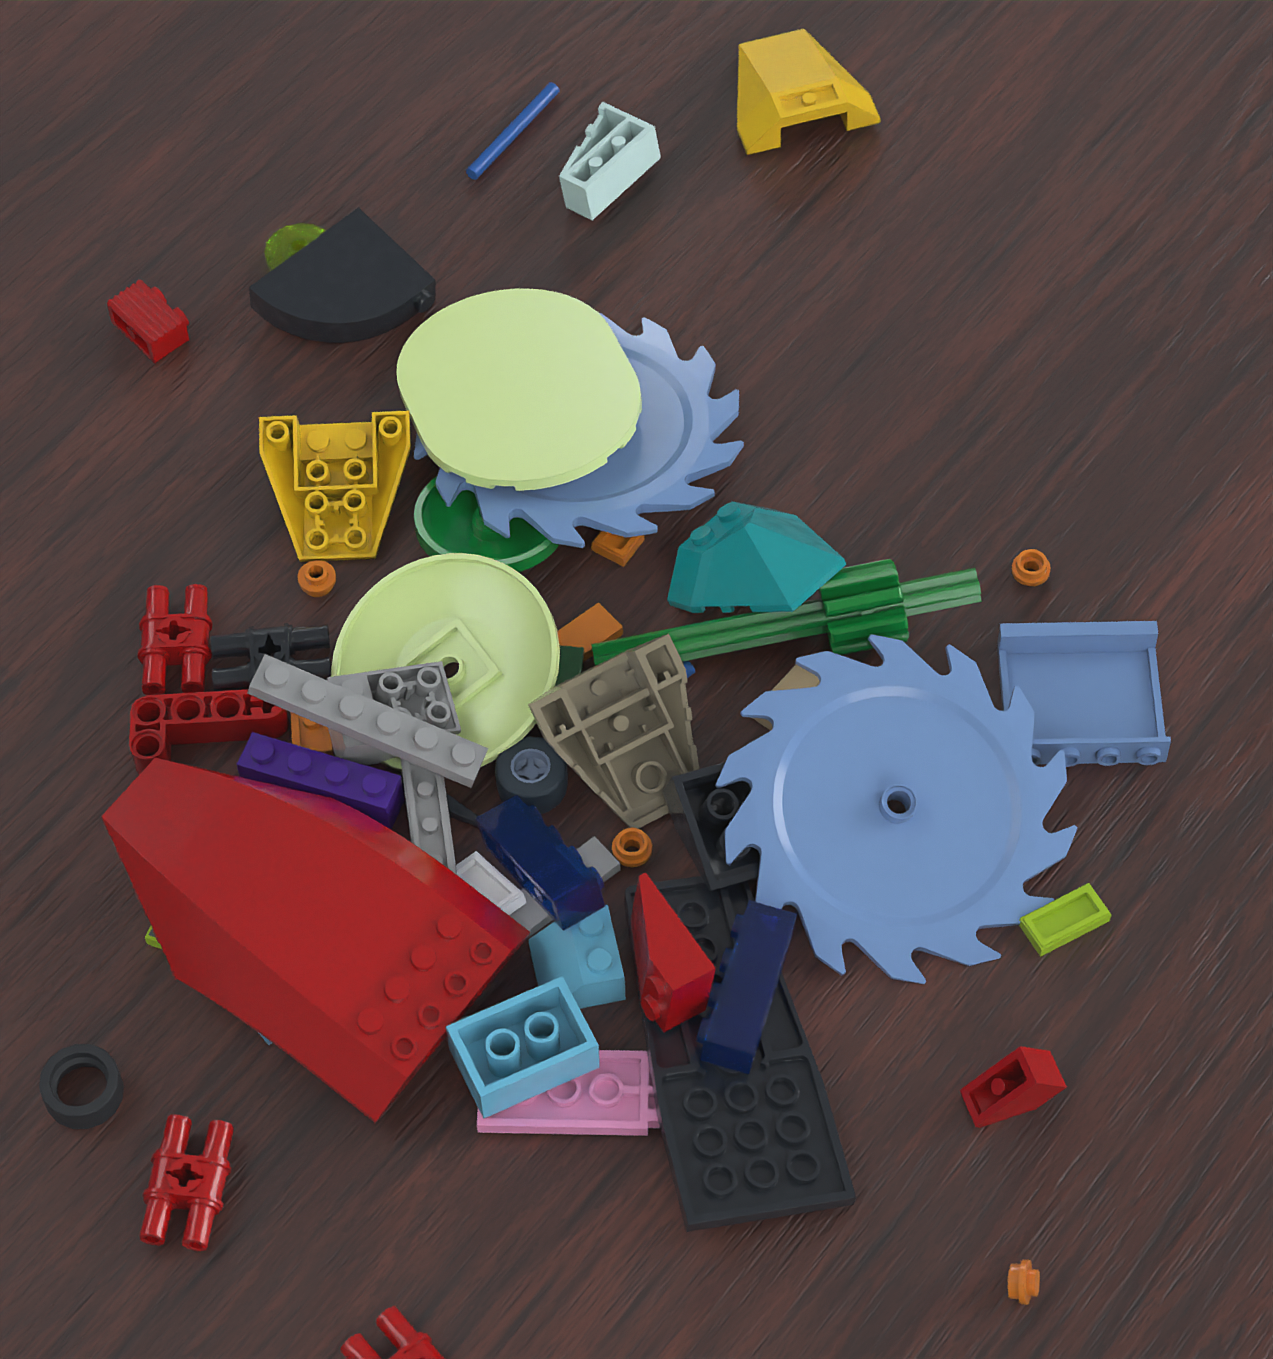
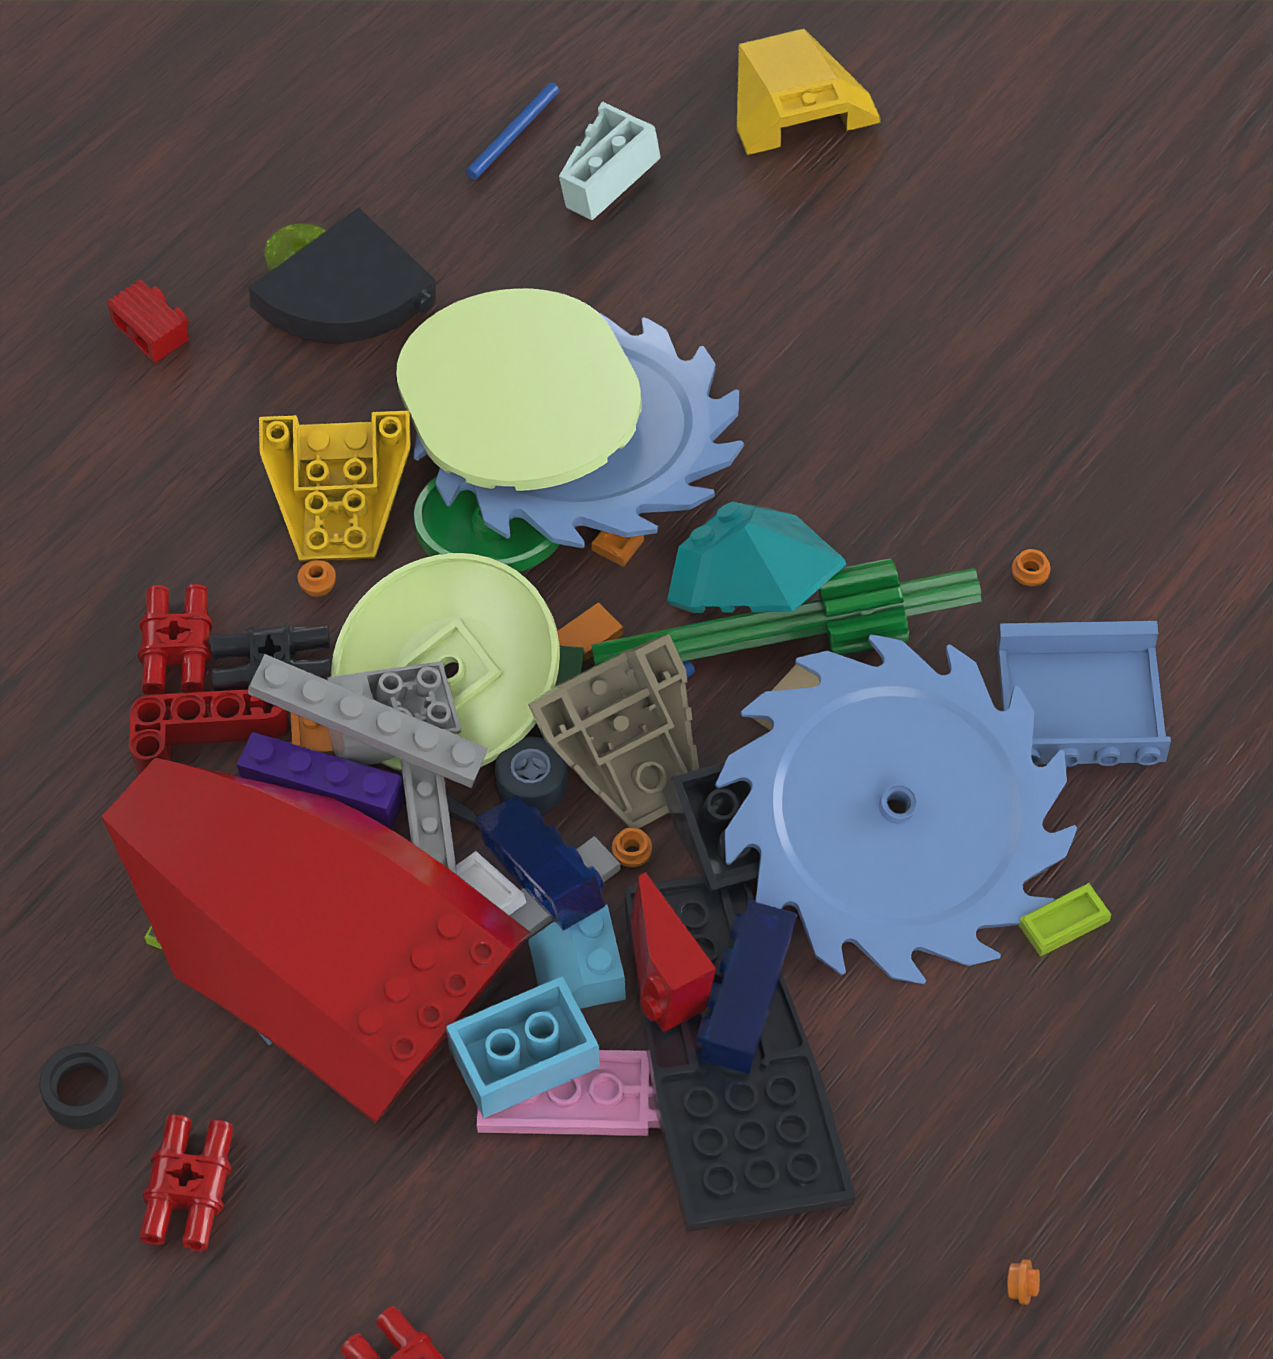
(1013, 1086): red slope -> none

